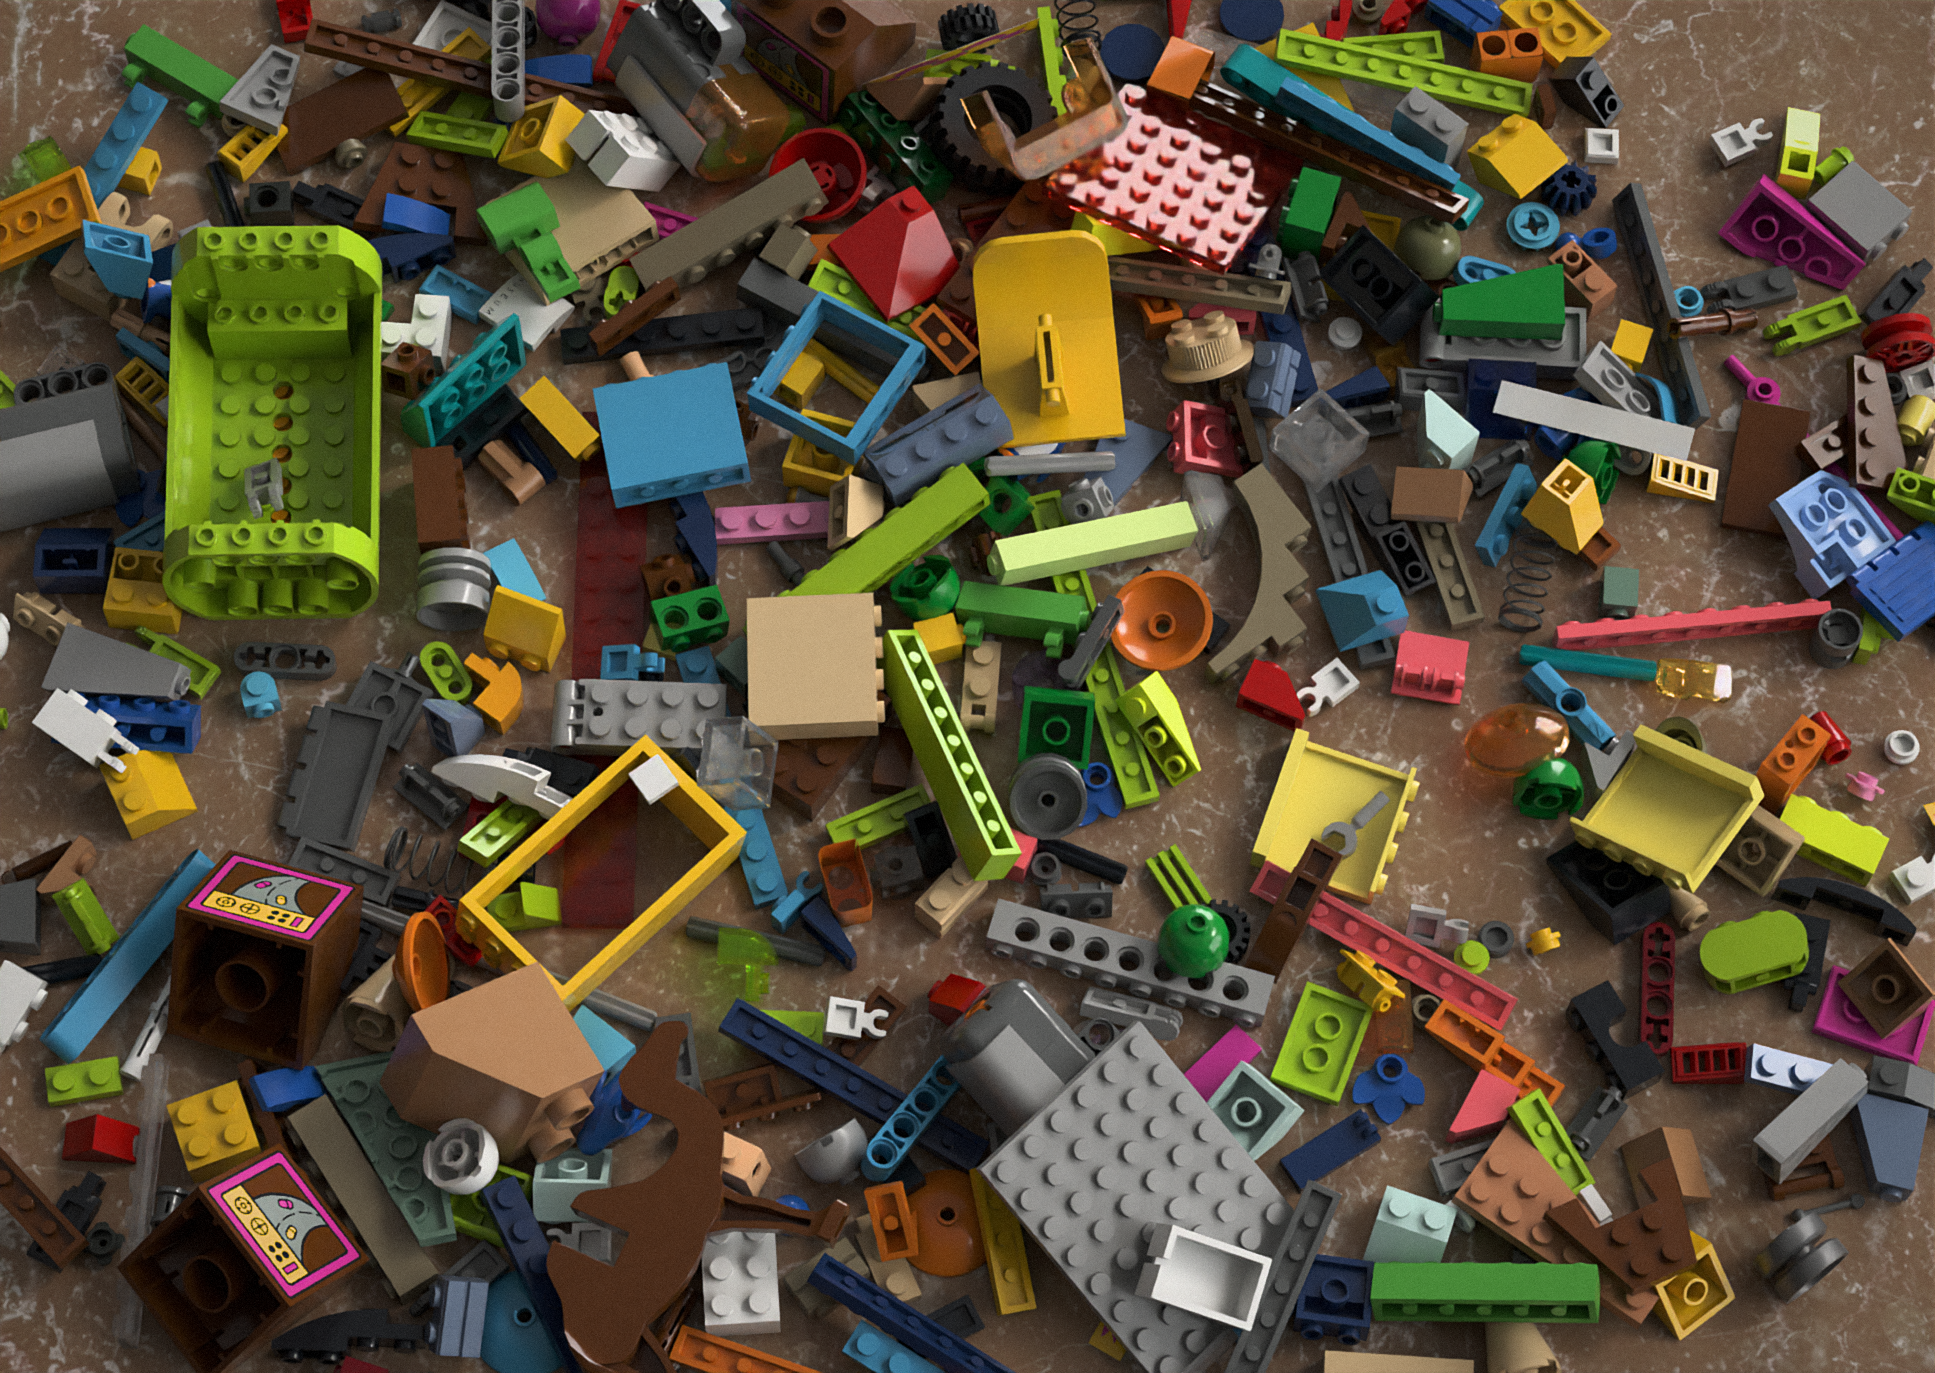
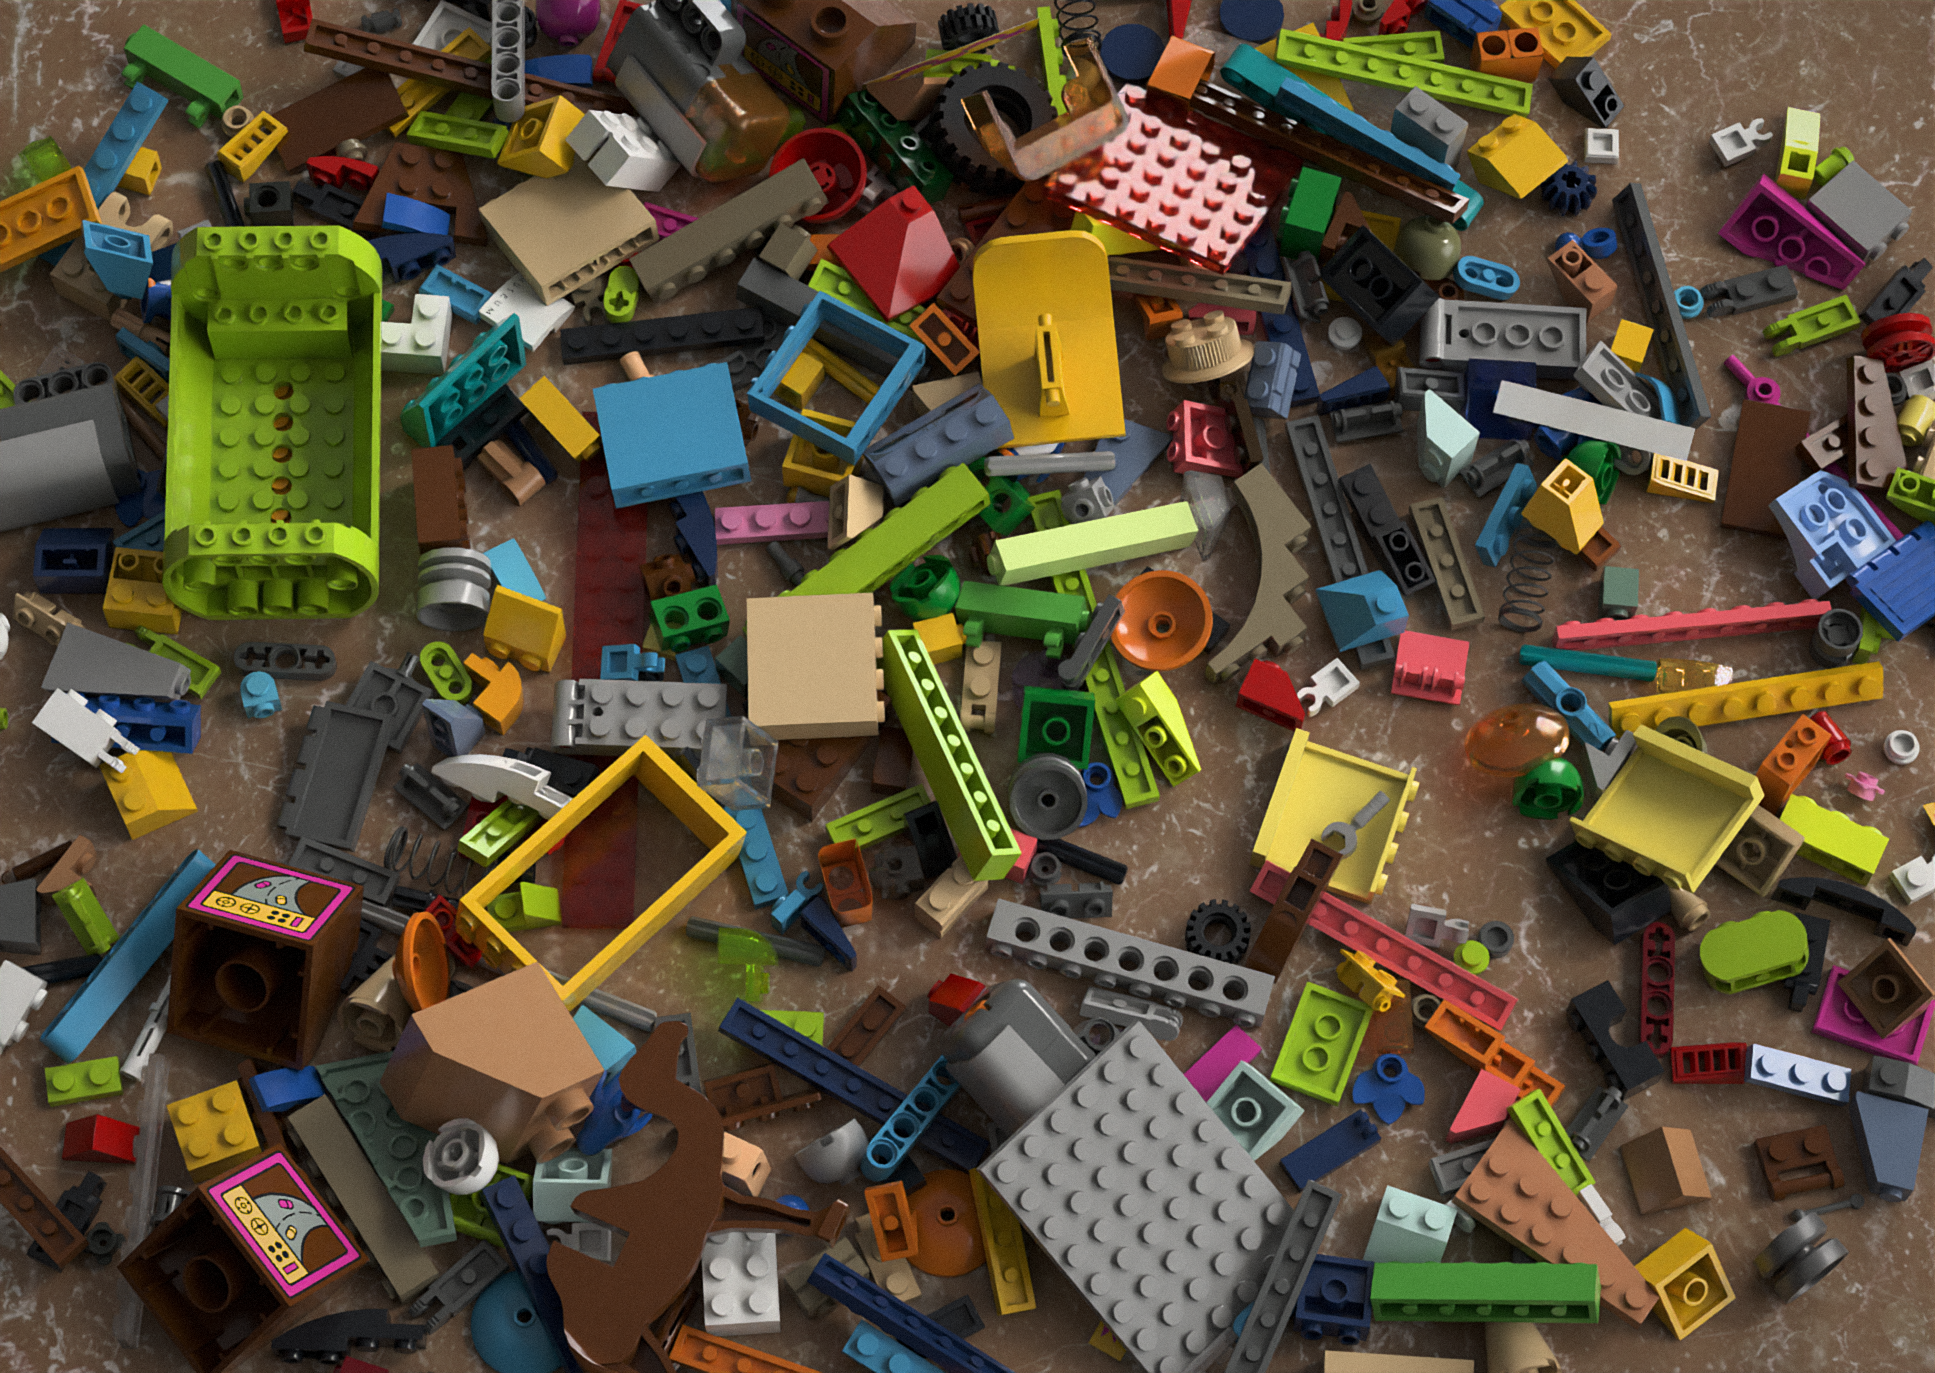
(264, 90): light grey wing -> none
(264, 486): light grey hinge -> none
(339, 170): none -> red slope
(408, 371): reddish brown brick -> none
(457, 1316): sand blue brick -> none
(524, 223): bright green plate -> none
(634, 315): reddish brown plate -> none
(653, 779): white tile -> none
(847, 1019): white plate -> none
(1163, 858): lime tile -> none
(1193, 940): green cylinder -> none
(1203, 1276): white piece -> none
(1268, 262): light grey hinge -> none
(1318, 440): clear brick -> none
(1430, 494): medium nougat slope -> none
(1506, 306): green slope -> none
(1541, 217): medium azure gear -> none
(1543, 941): yellow plate -> none
(1544, 106): reddish brown tile -> none
(1640, 1246): reddish brown wing -> none
(1722, 322): reddish brown pin -> none
(1751, 698): none -> yellow plate
(1808, 1120): light grey slope -> none

